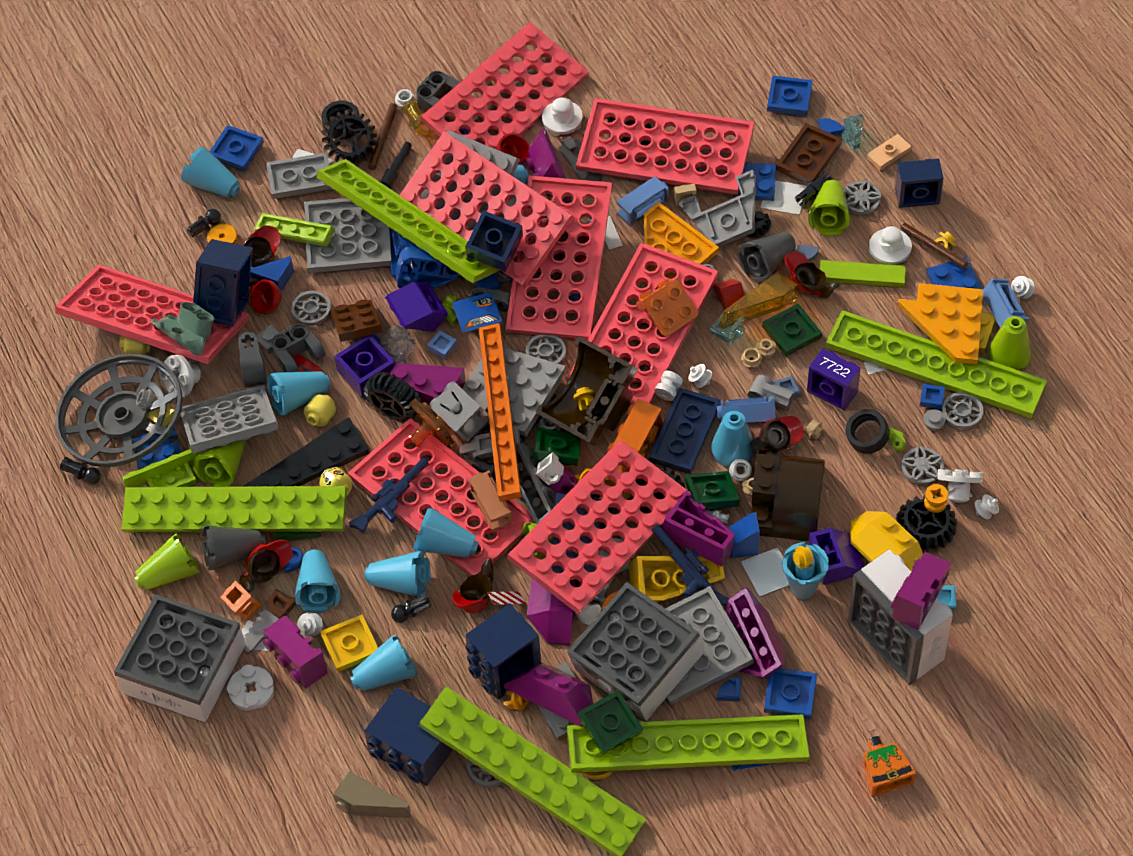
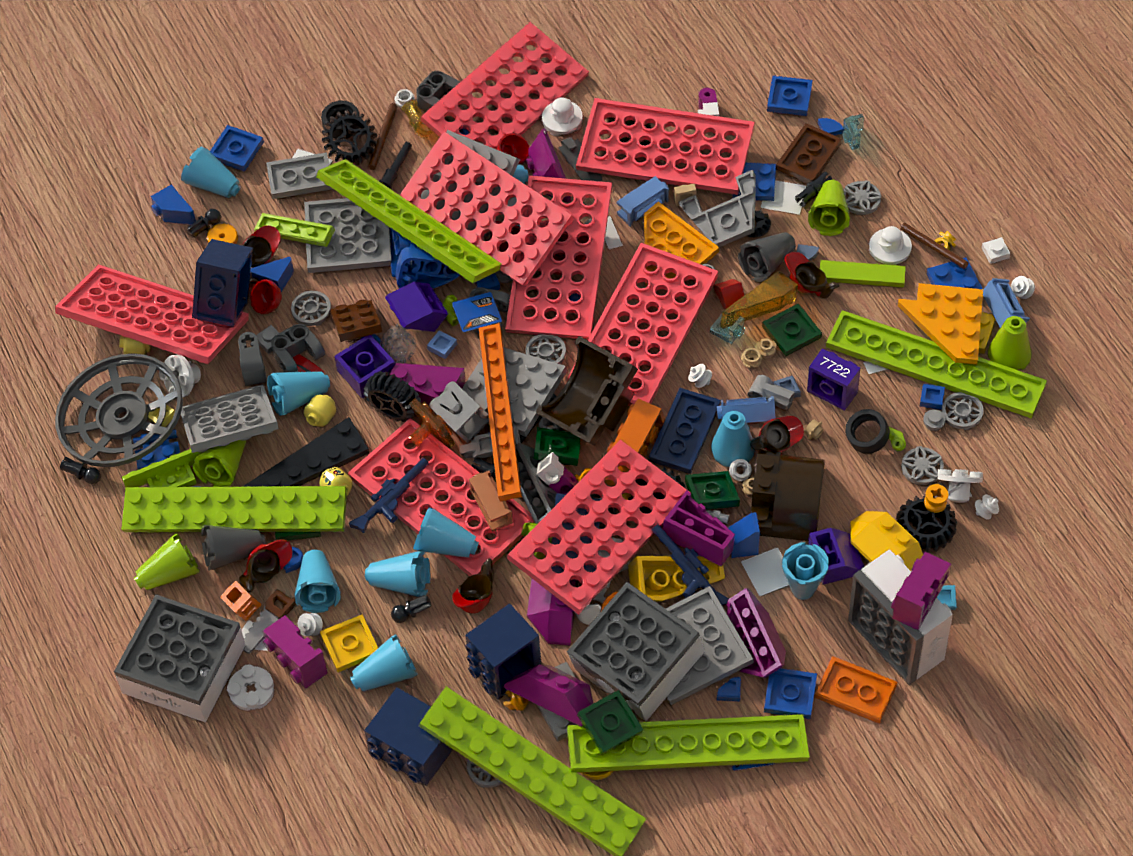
(145, 399): light grey plate -> none
(172, 207): none -> blue slope
(193, 324): sand green piece -> none
(367, 799): dark tan slope -> none
(494, 241): dark blue brick -> none
(501, 598): sticker -> none
(585, 397): yellow plate -> none
(668, 306): orange bracket -> none
(669, 384): white wheel -> none
(708, 102): none -> leg
(803, 557): yellow plate -> none
(856, 689): none -> orange tile
(886, 767): orange torso -> none
(889, 152): light nougat plate -> none
(918, 183): dark blue brick -> none
(995, 250): none -> white plate

